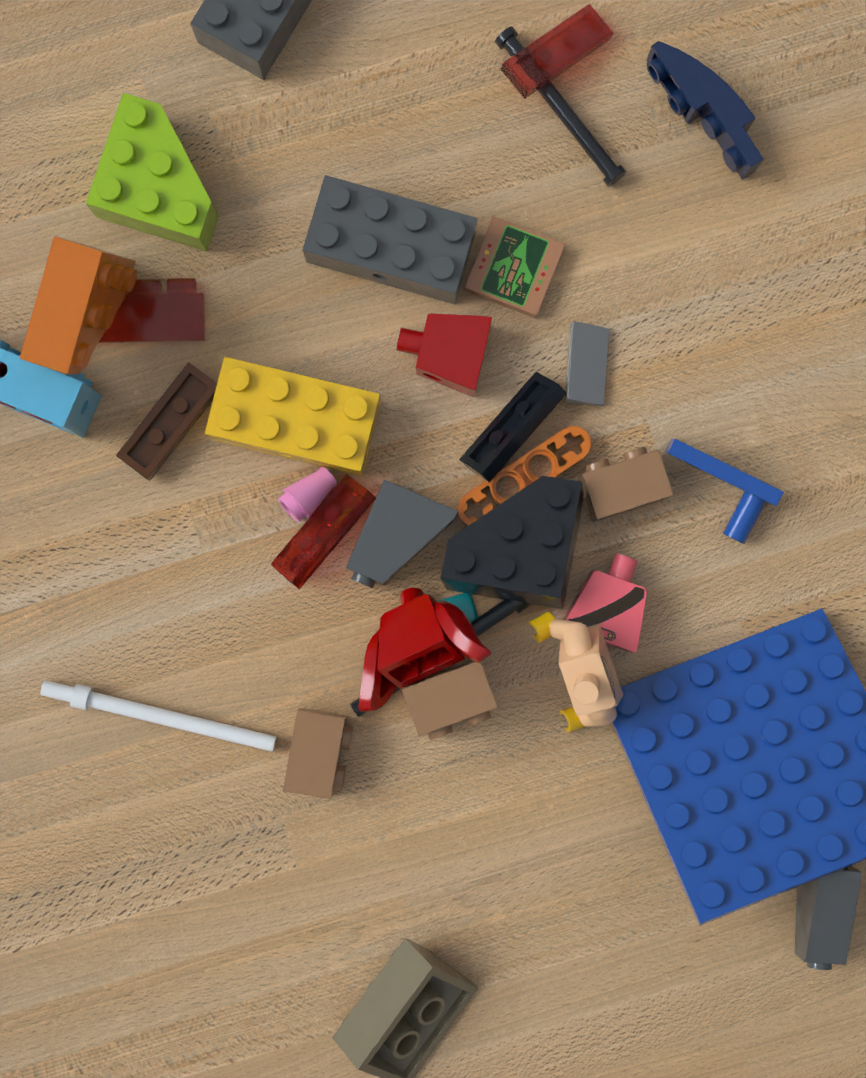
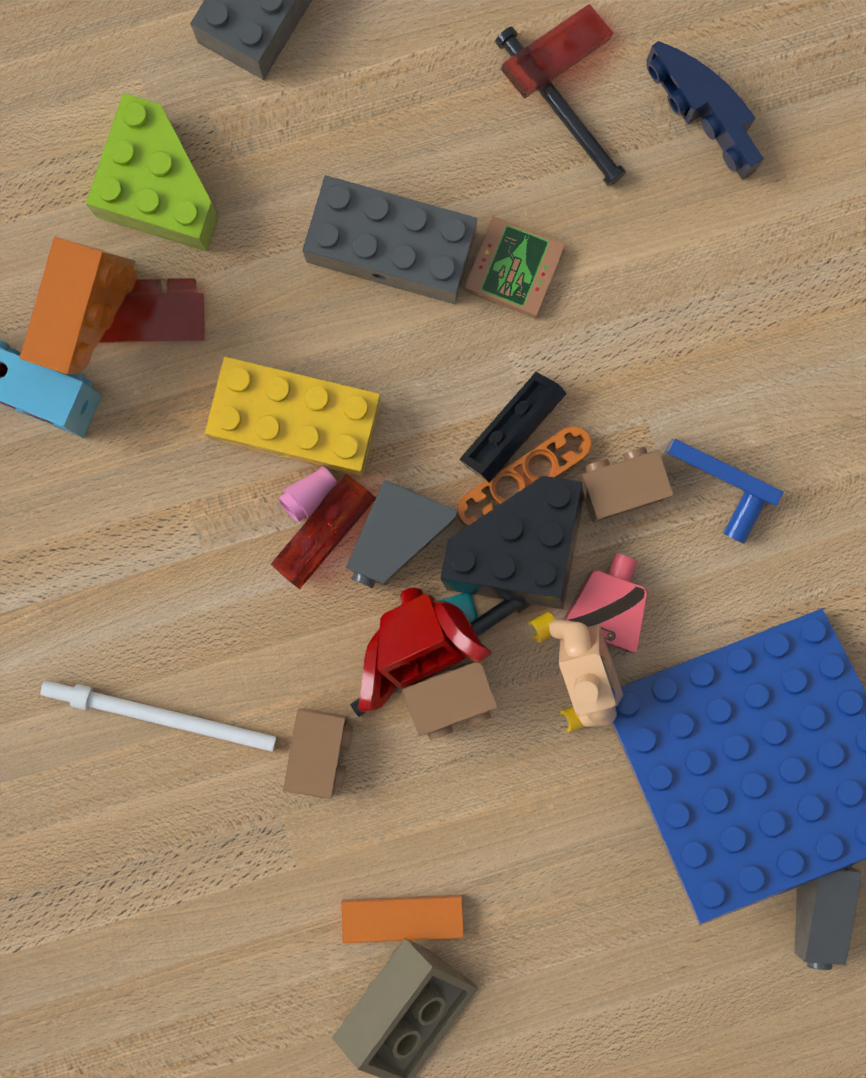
(168, 422): reddish brown plate -> none
(402, 918): none -> orange tile
(449, 349): red torso -> none
(586, 364): light grey slope -> none

